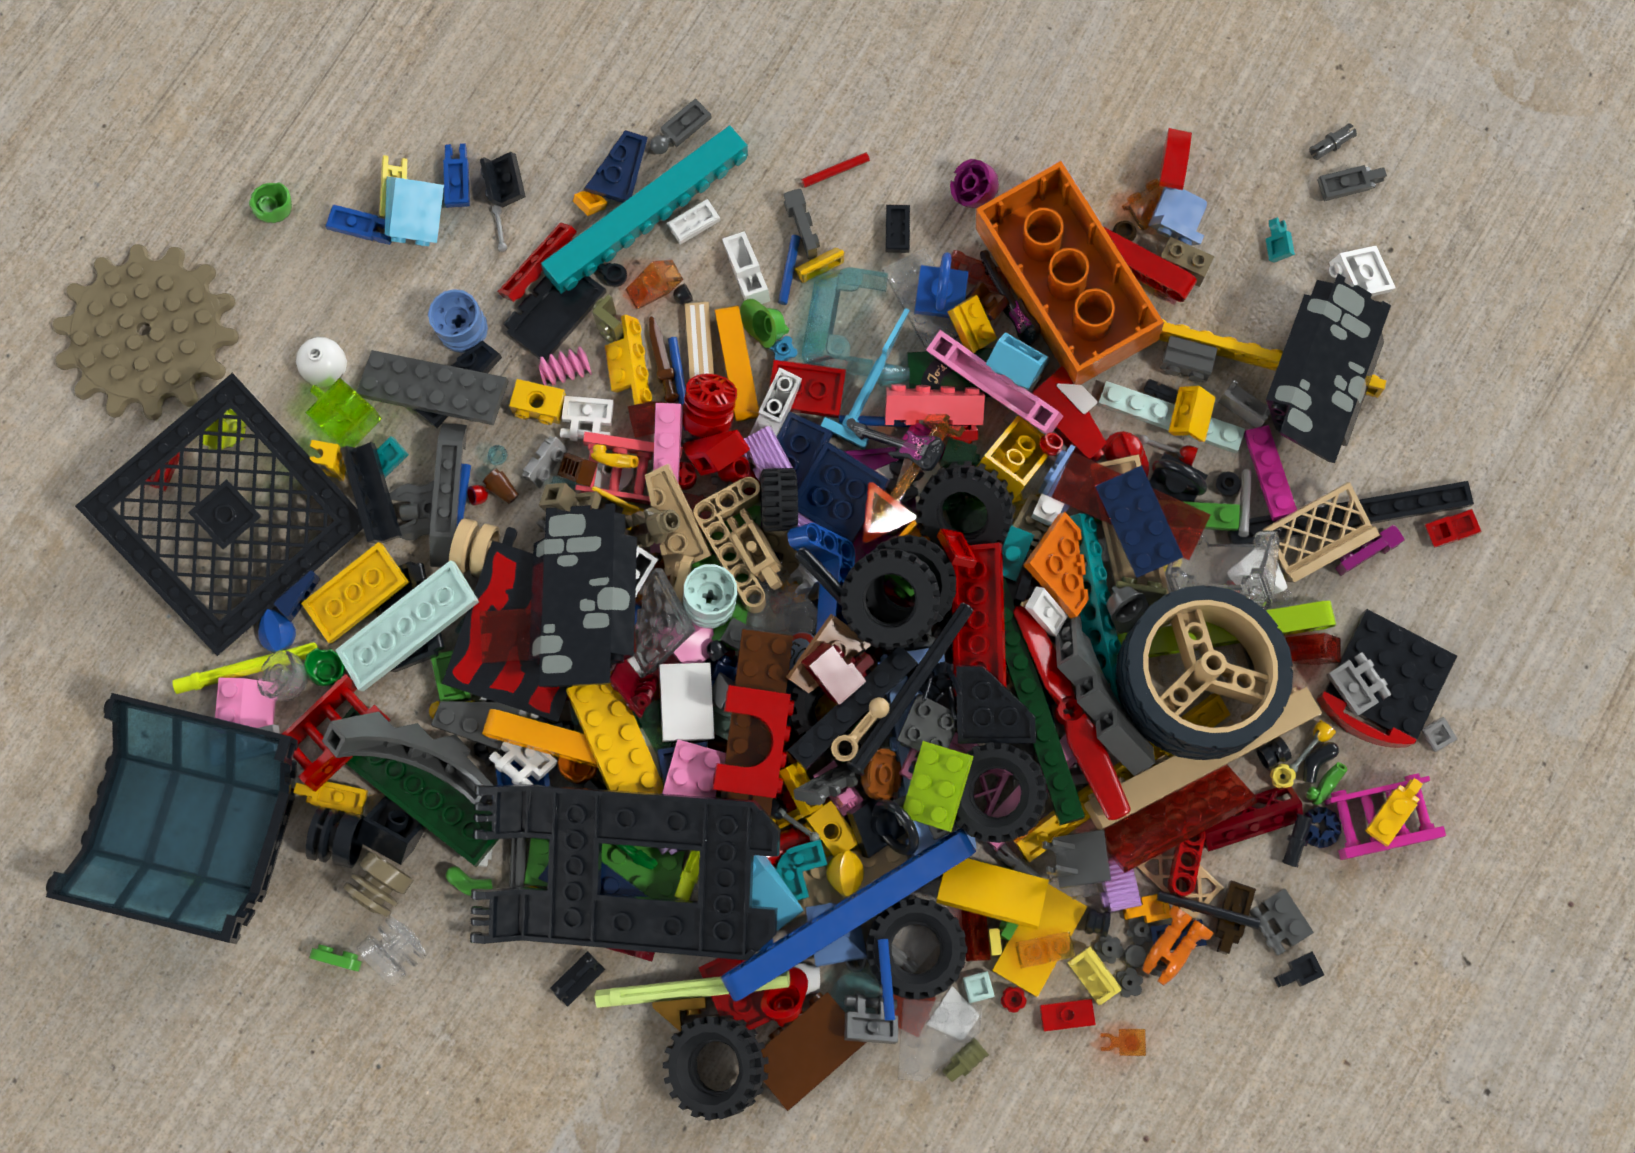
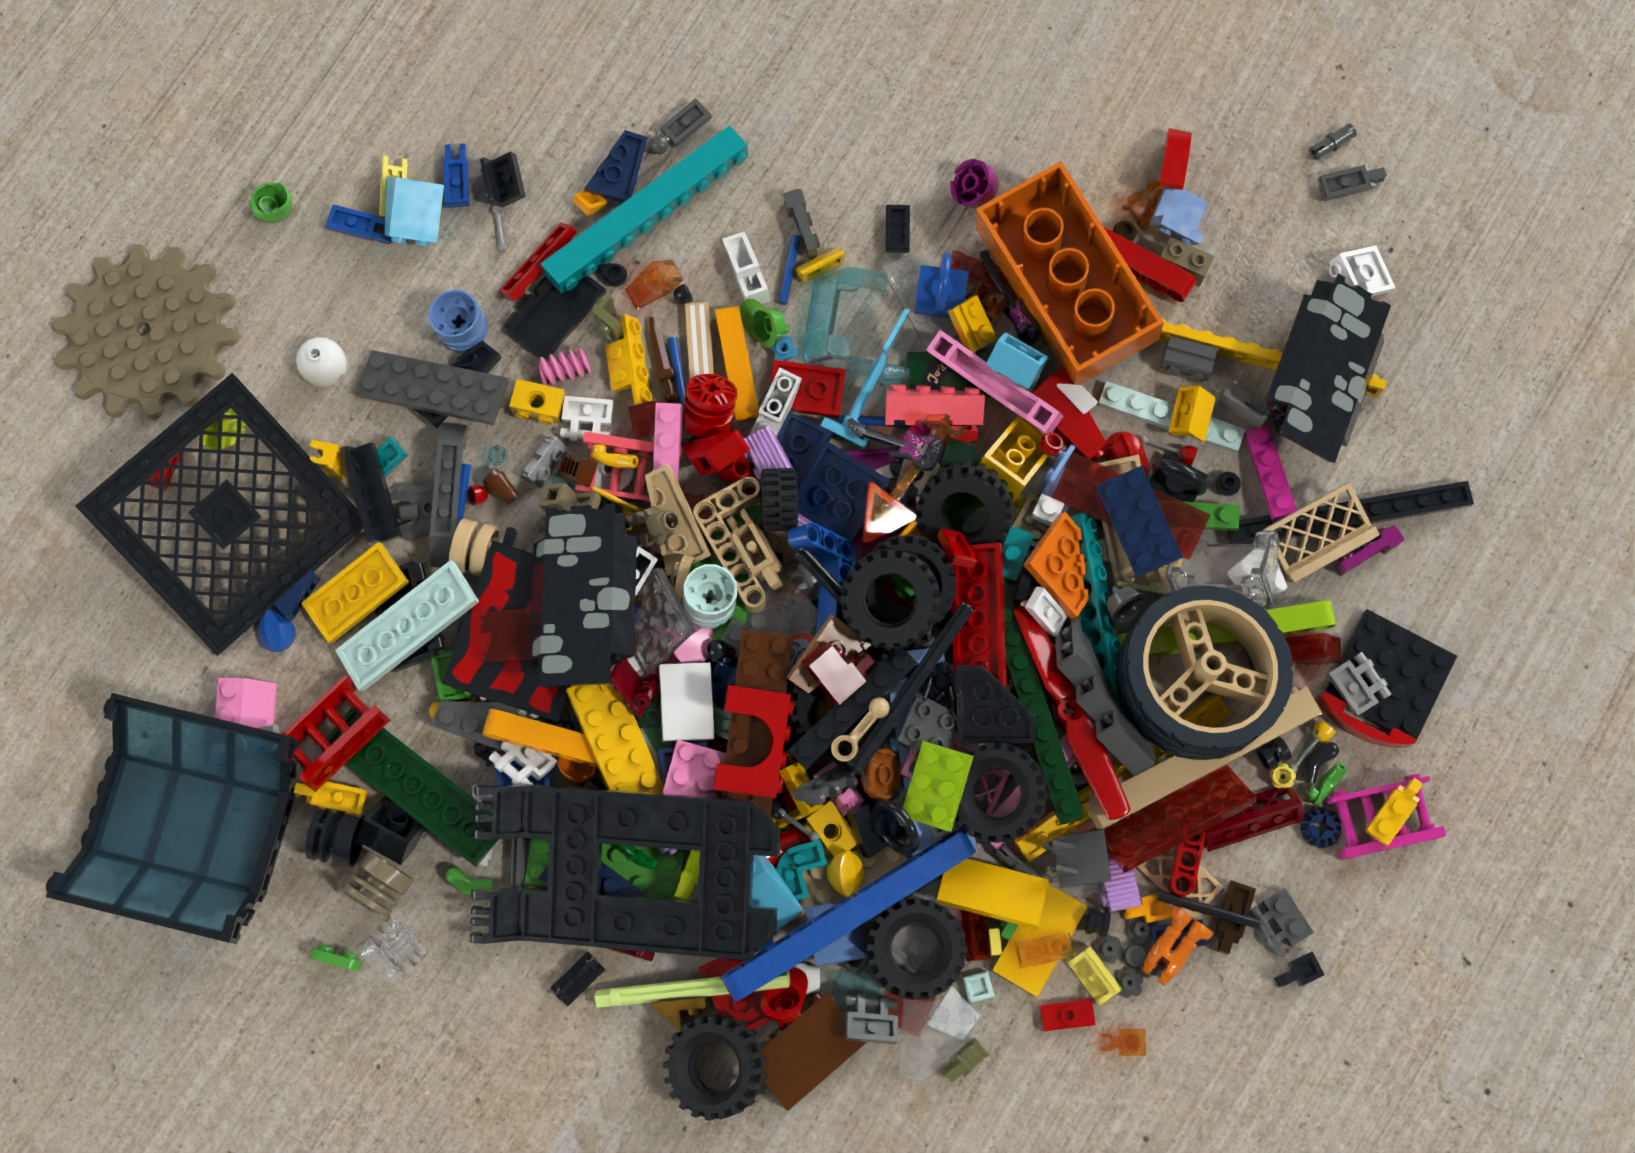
(199, 680): neon yellow axle -> none
(283, 677): clear cylinder -> none
(323, 667): green hair -> none
(342, 414): clear neon green piece -> none
(409, 744): dark grey arch -> none
(685, 470): red wheel -> none
(693, 221): white plate -> none
(720, 688): dark grey slope -> none
(836, 169): red bar -> none
(886, 979): blue bar -> none
(1015, 992): red plate -> none
(1162, 391): black axle -> none
(1245, 503): light grey bar -> none
(1280, 243): teal plate -> none
(1297, 840): black pin -> none
(1439, 734): light grey tile -> none
(1453, 528): red slope -> none

